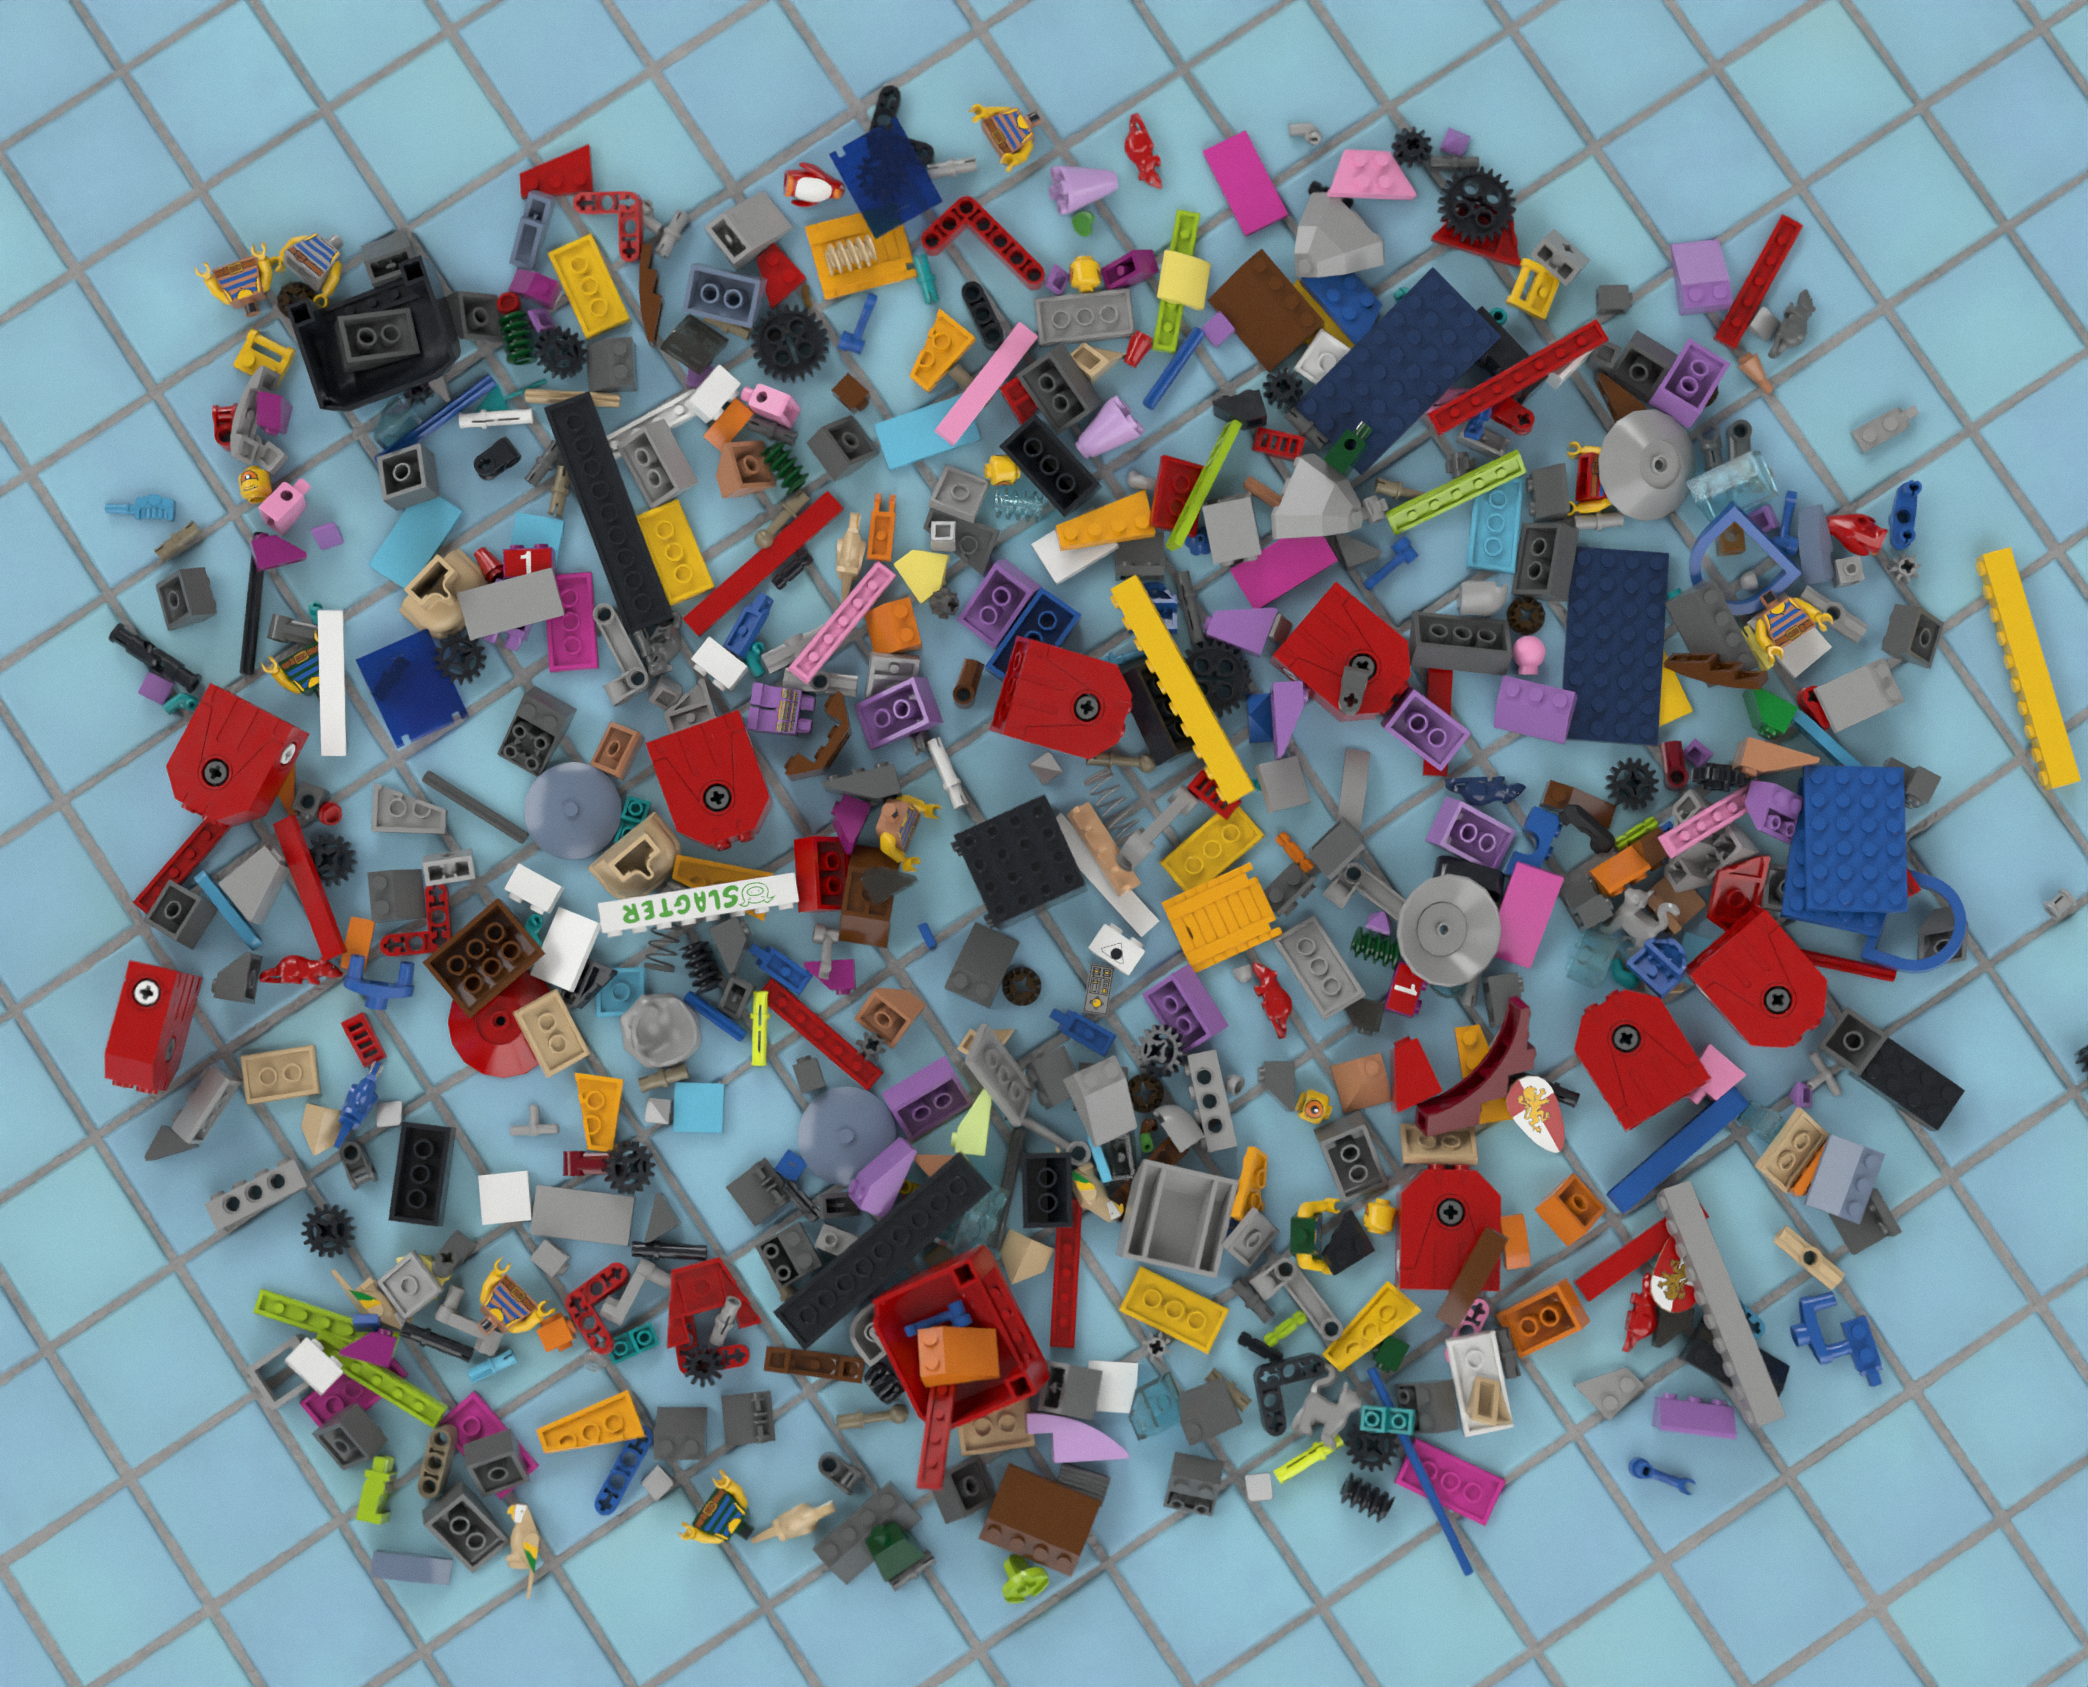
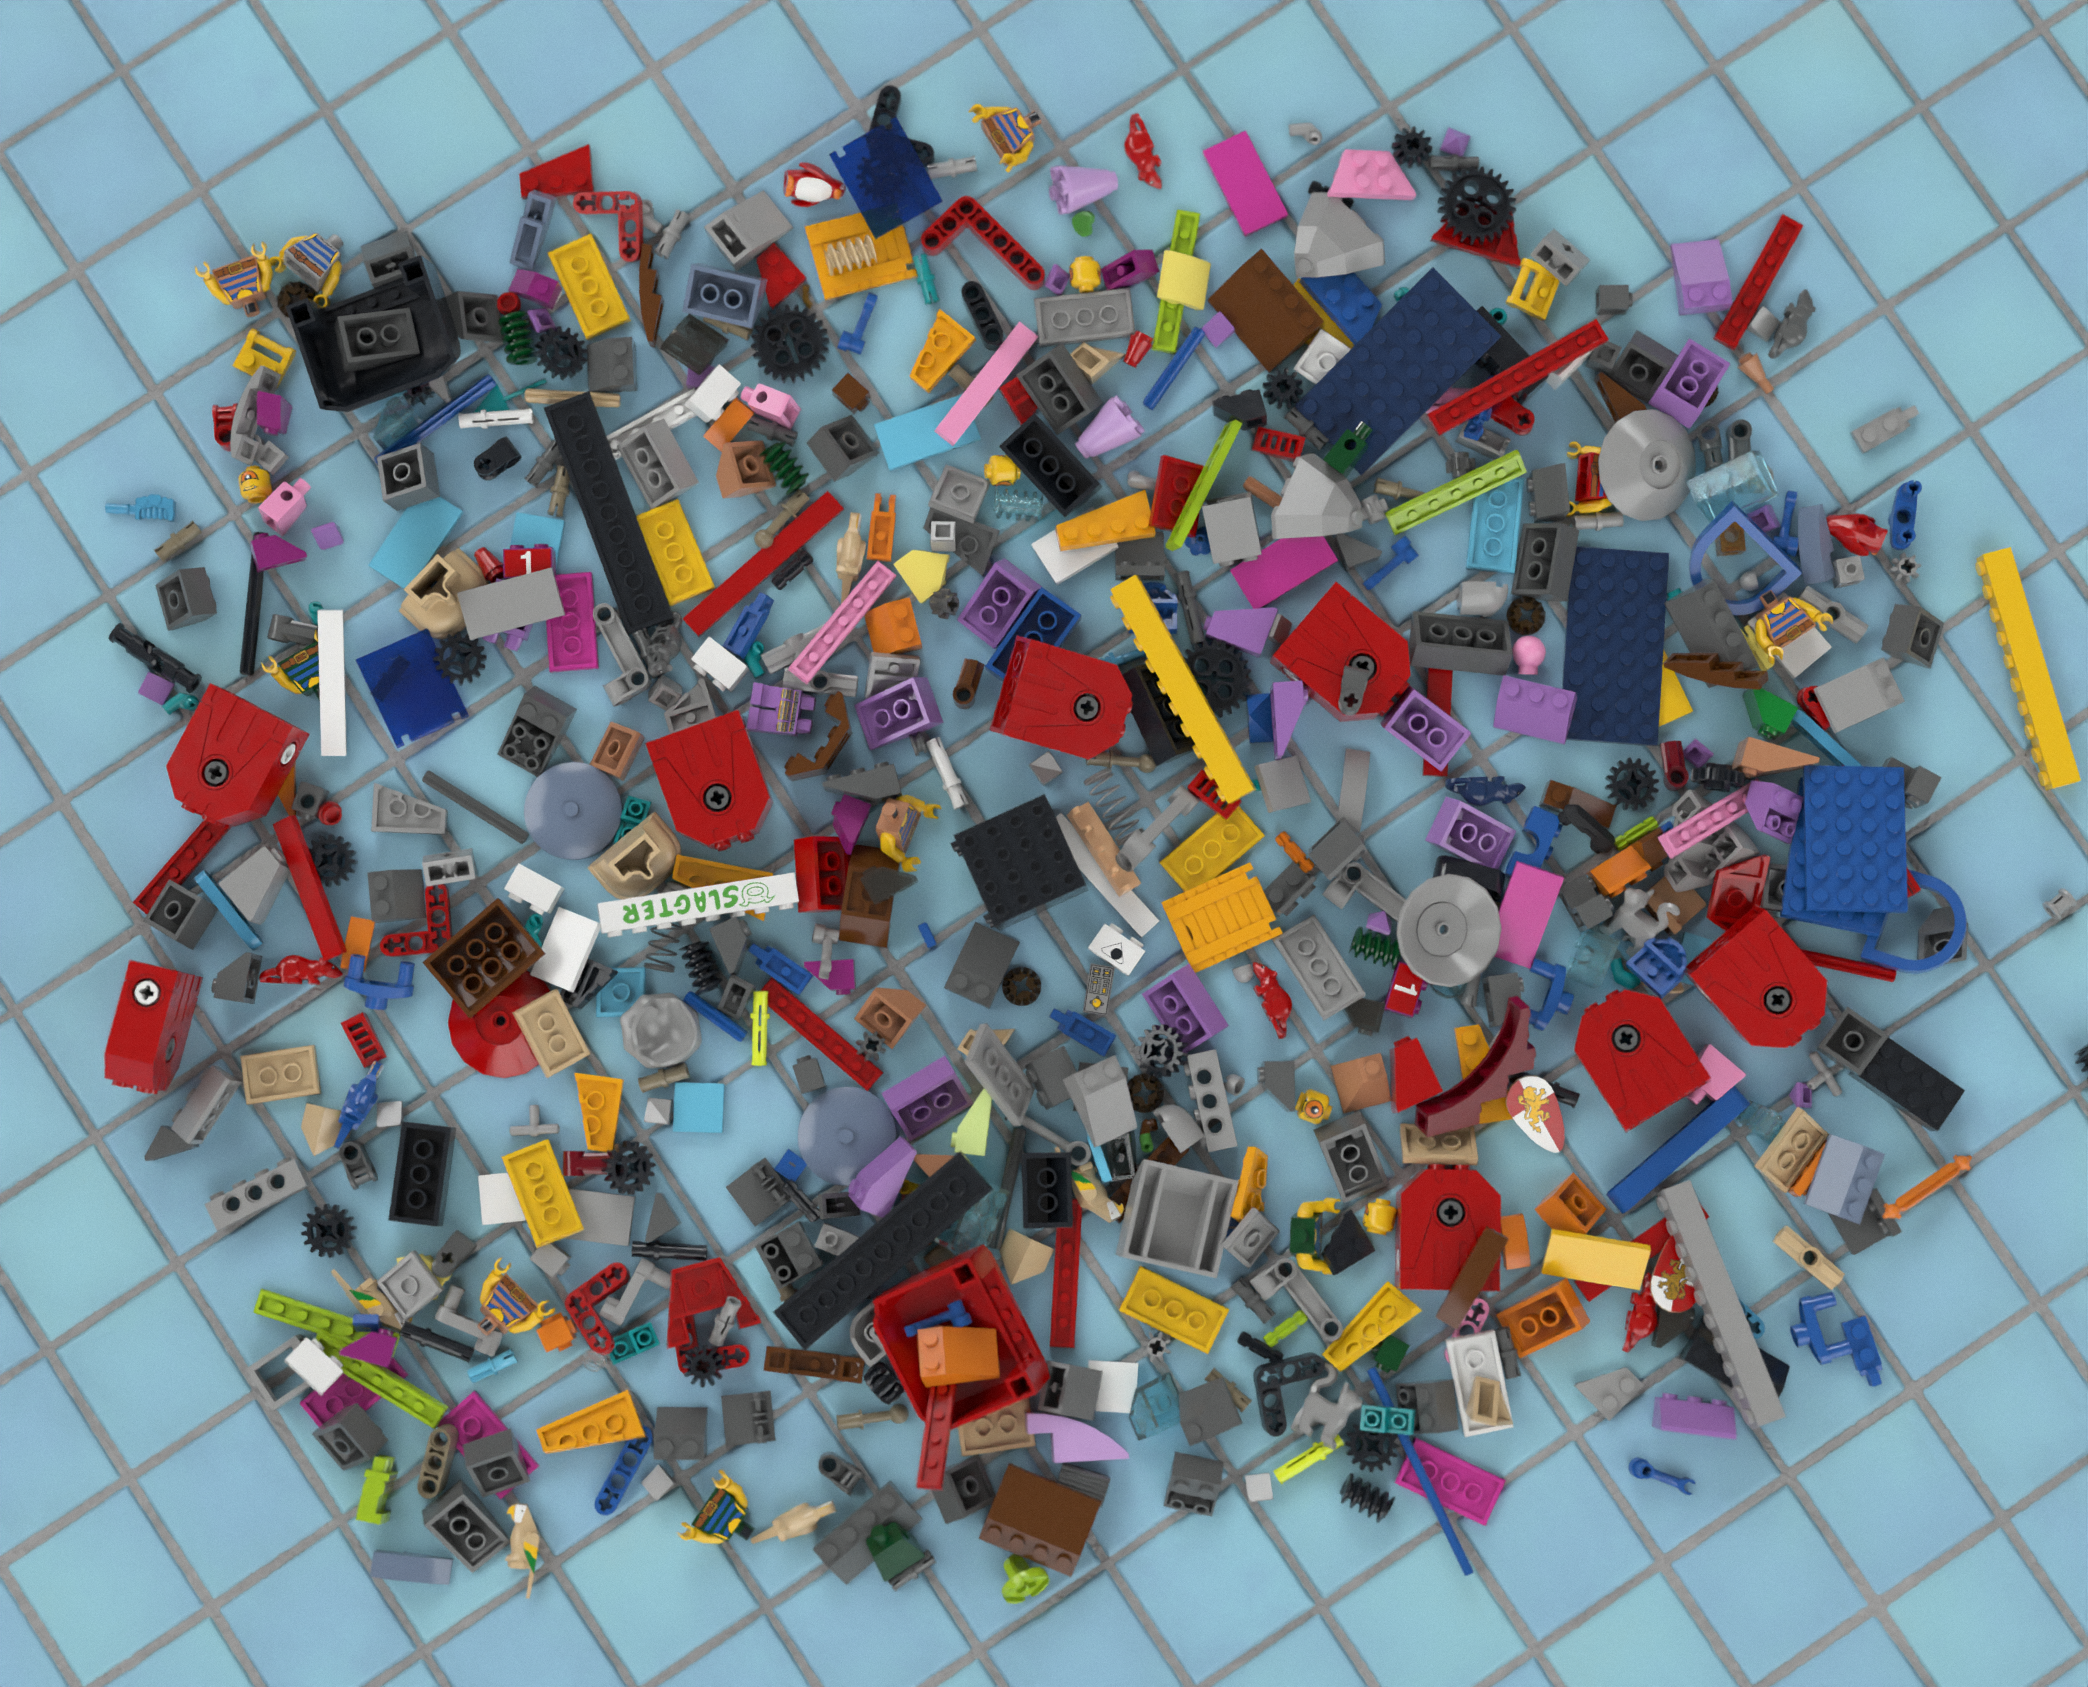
(542, 1193): none -> yellow tile
(1555, 999): none -> blue connector
(1595, 1259): none -> yellow tile
(1927, 1187): none -> orange wheel

